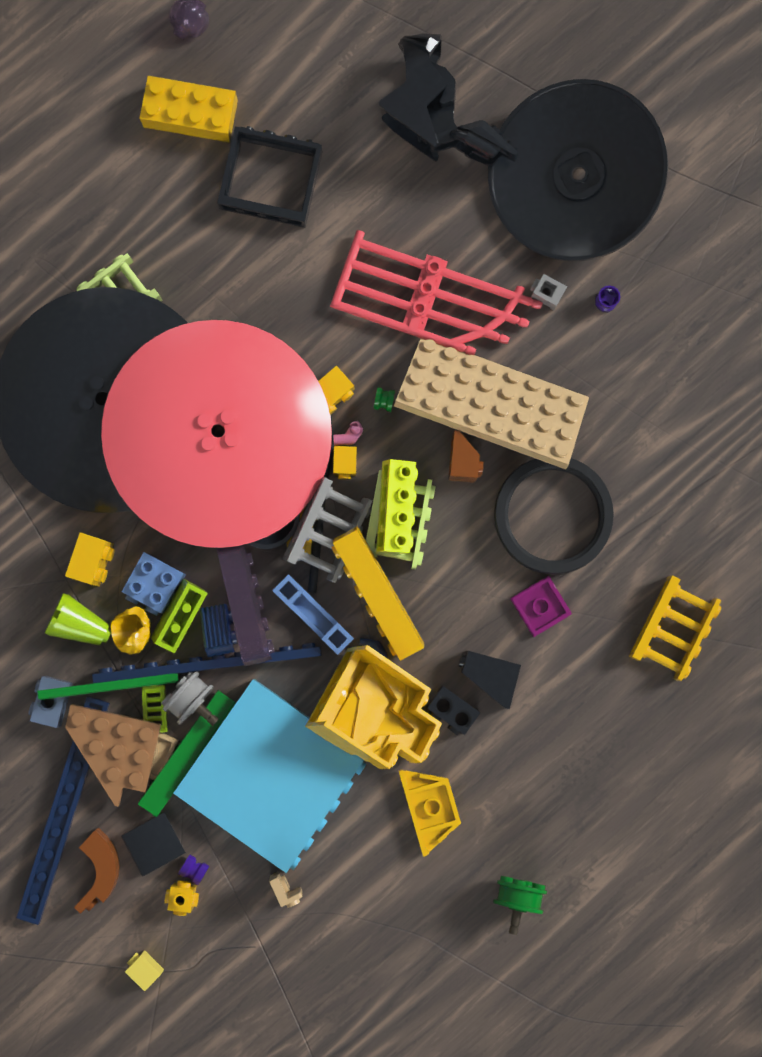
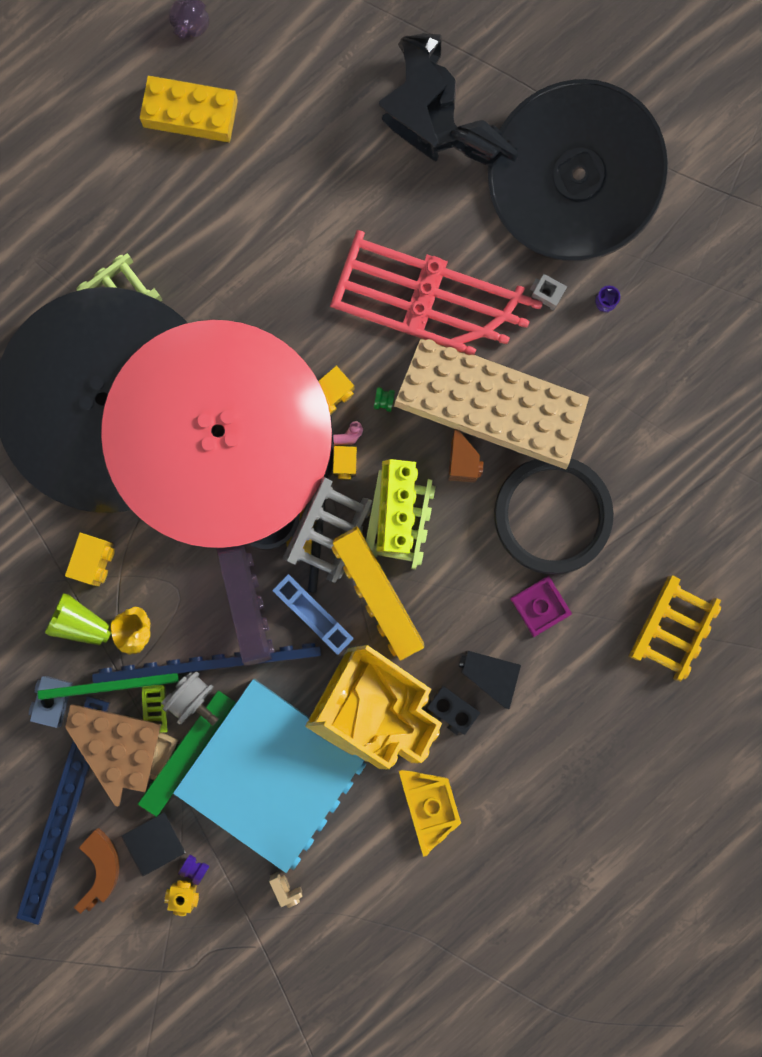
(143, 969): light yellow brick -> none
(152, 584): medium blue brick -> none
(178, 615): lime brick -> none
(217, 630): dark blue brick -> none
(259, 210): black window -> none
(376, 645): dark blue arm -> none
(519, 897): green wheel -> none

